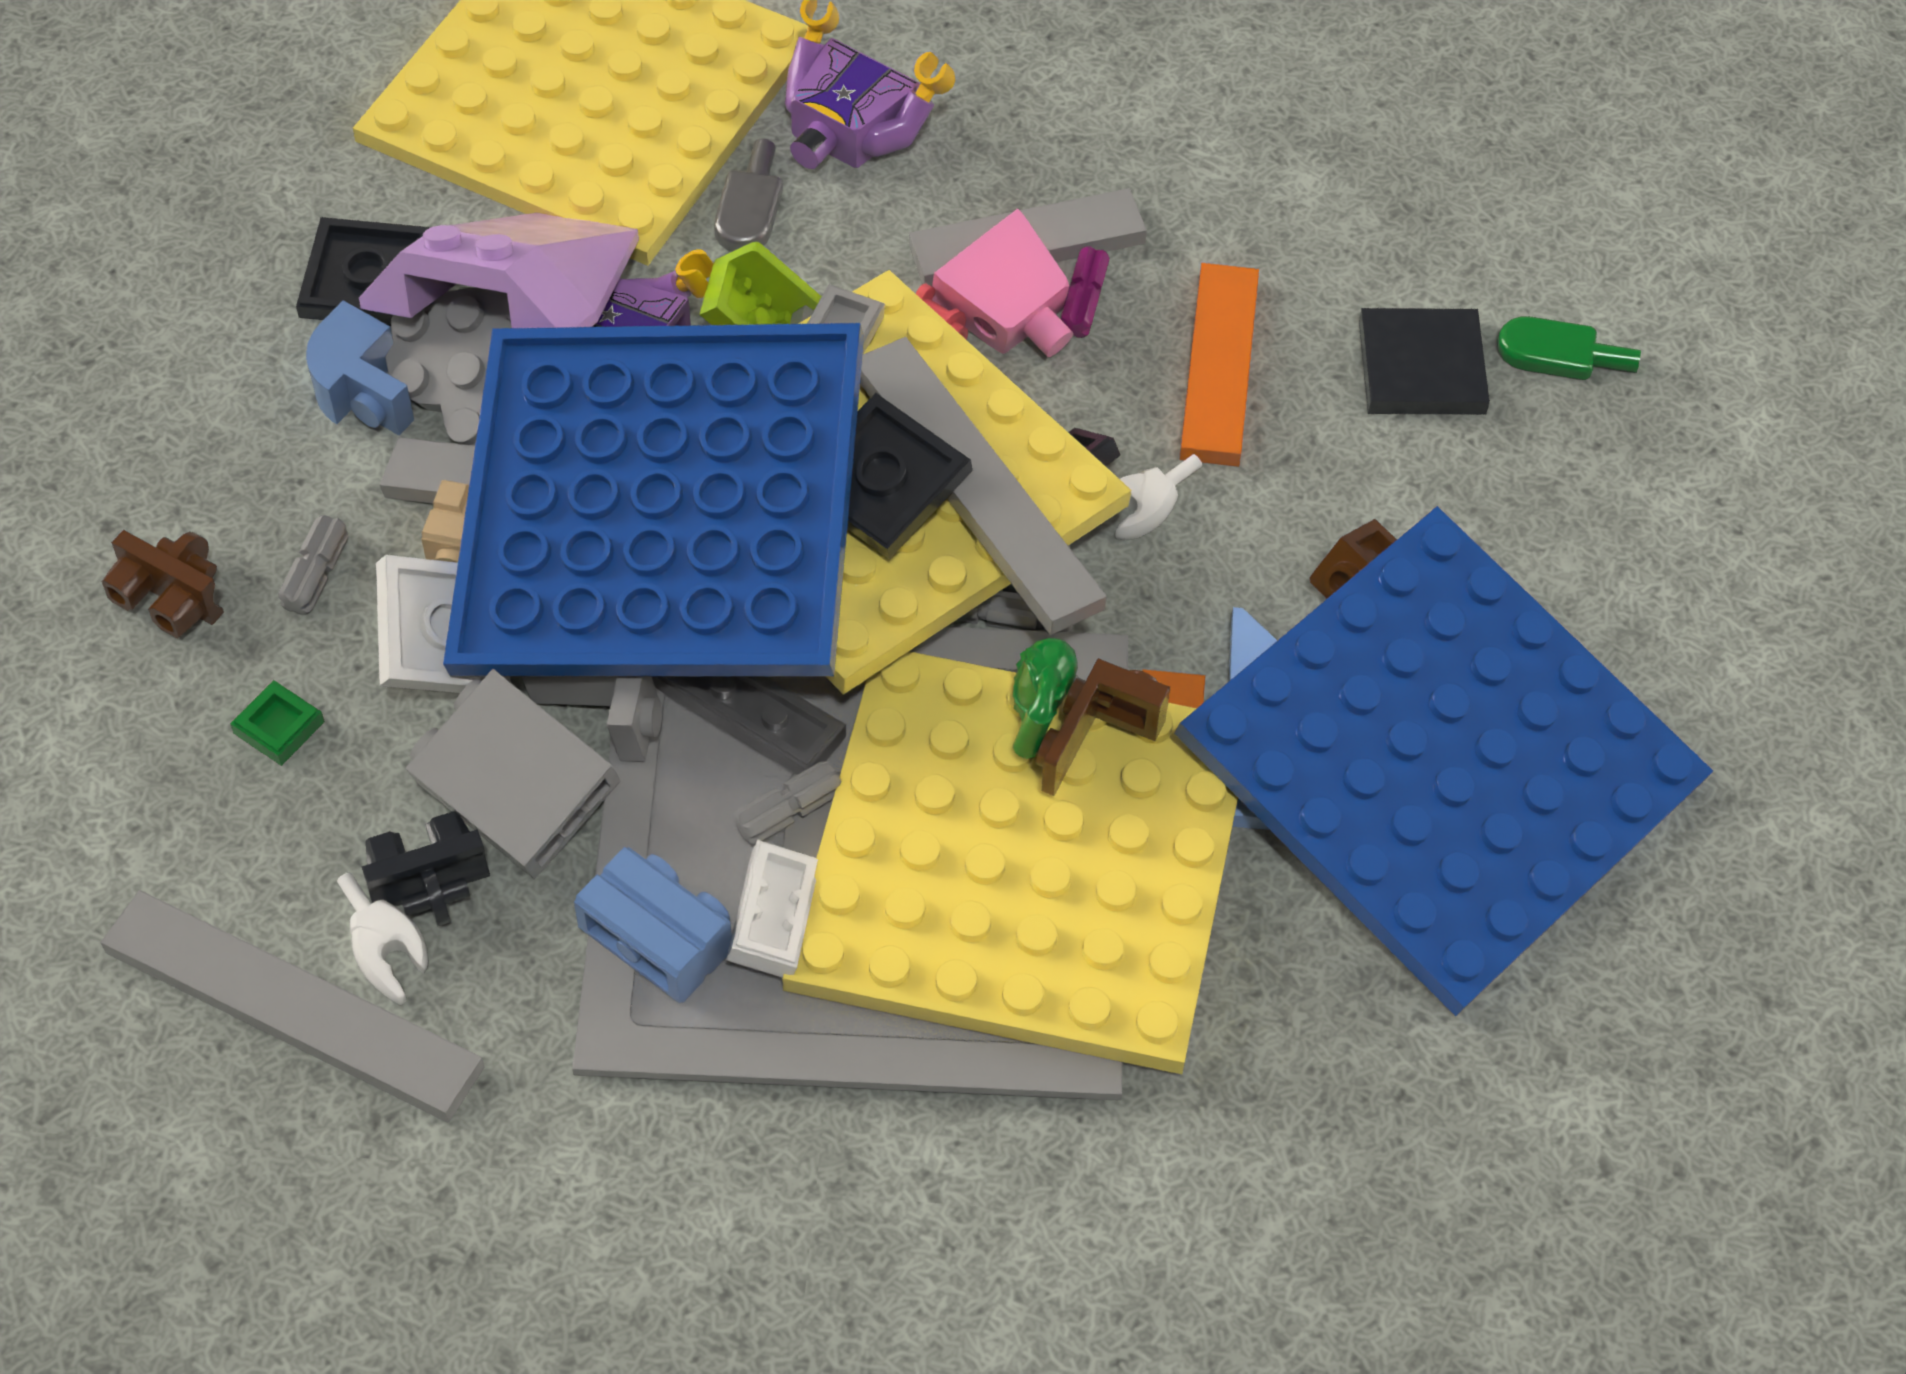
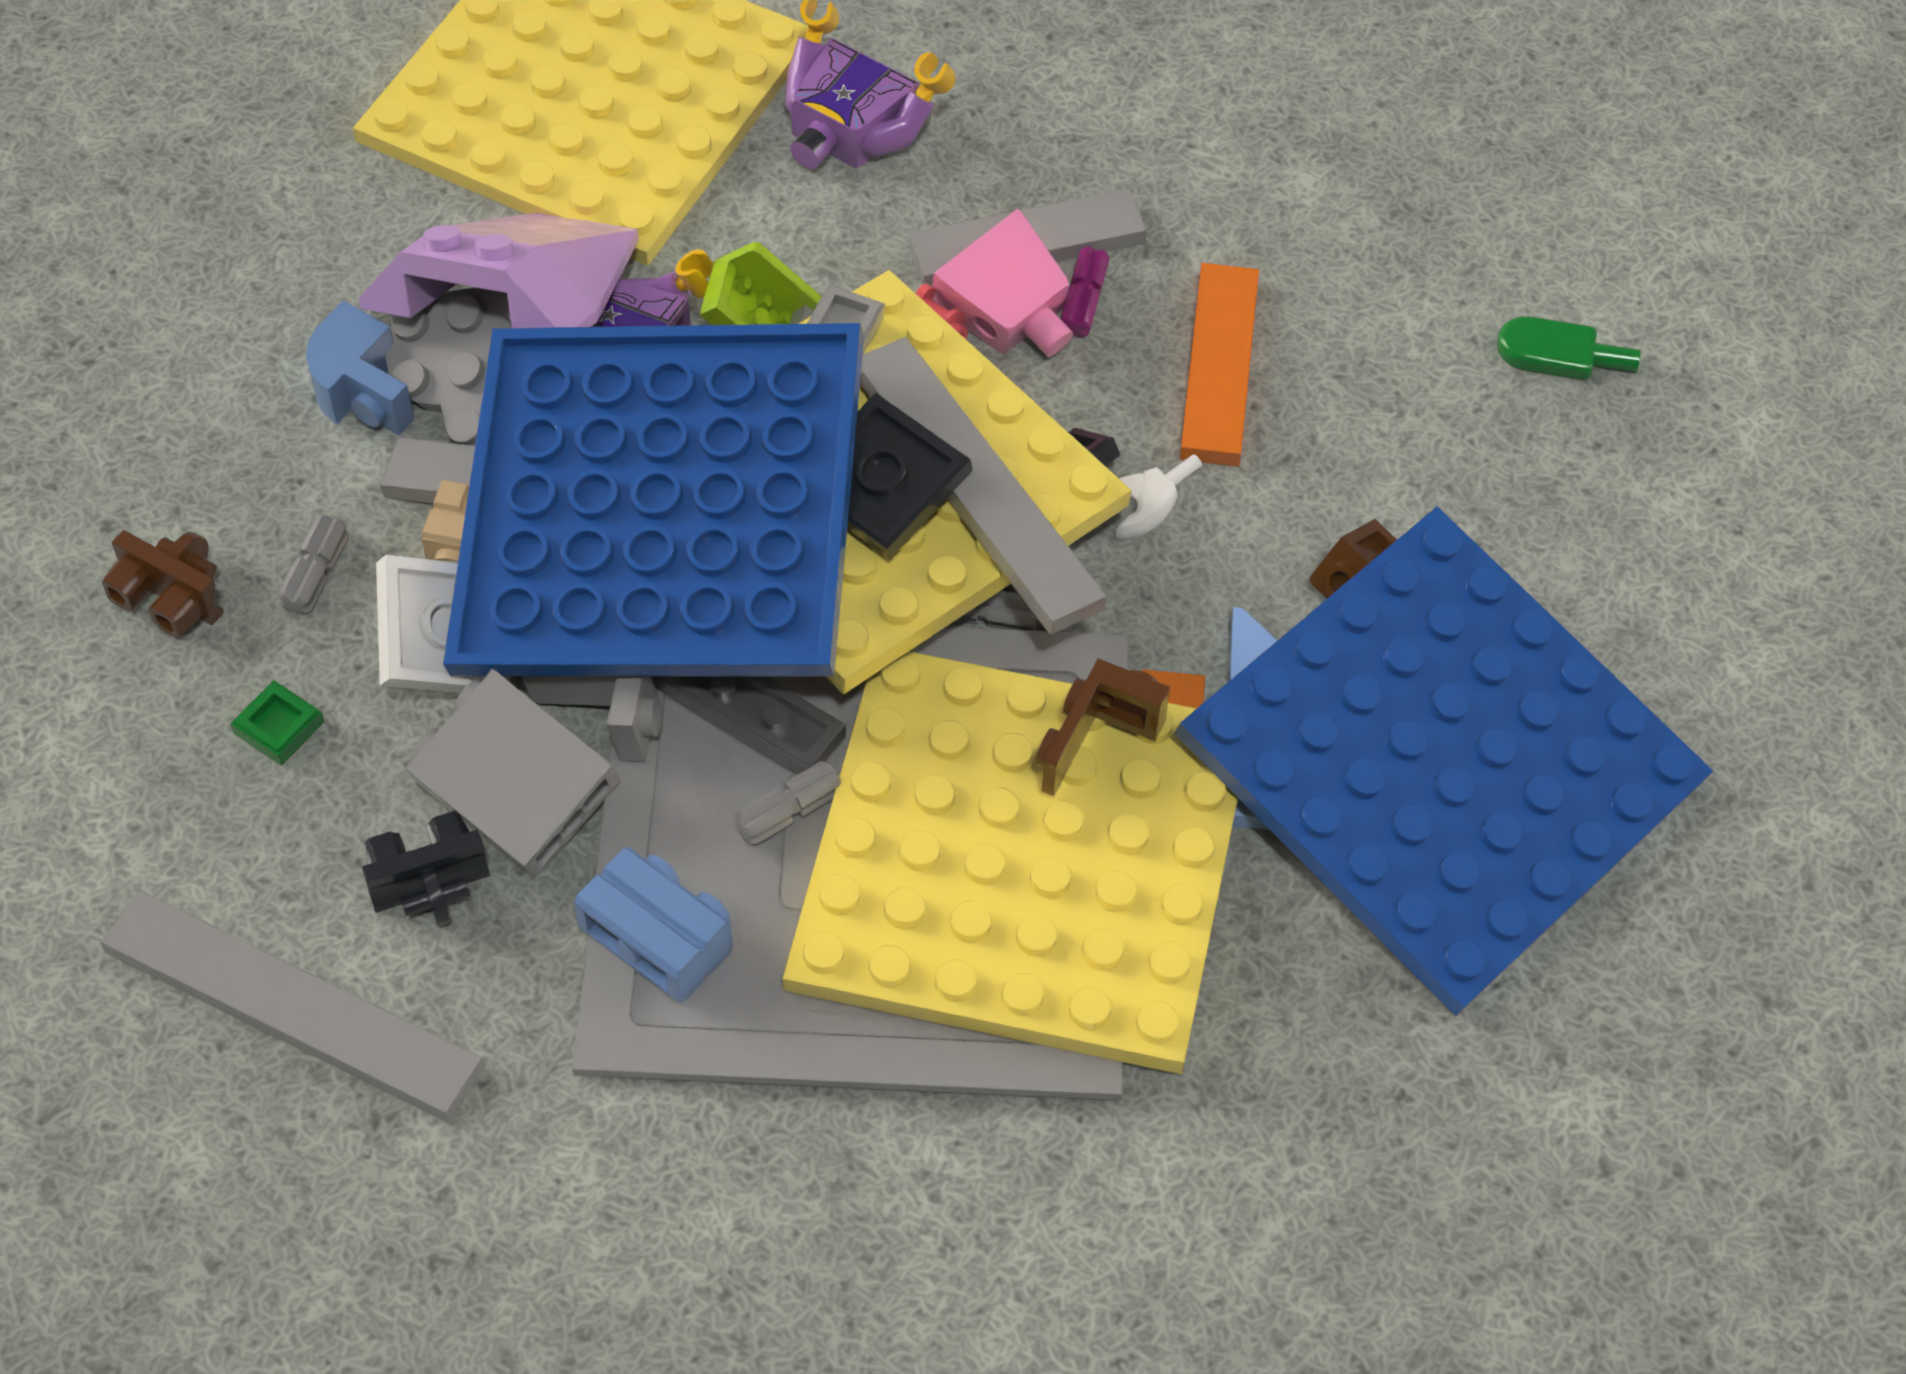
(347, 261): black tile -> none
(377, 932): white hand -> none
(749, 201): flat silver piece -> none
(773, 910): white plate -> none
(1039, 689): green piece -> none
(1423, 361): black tile -> none

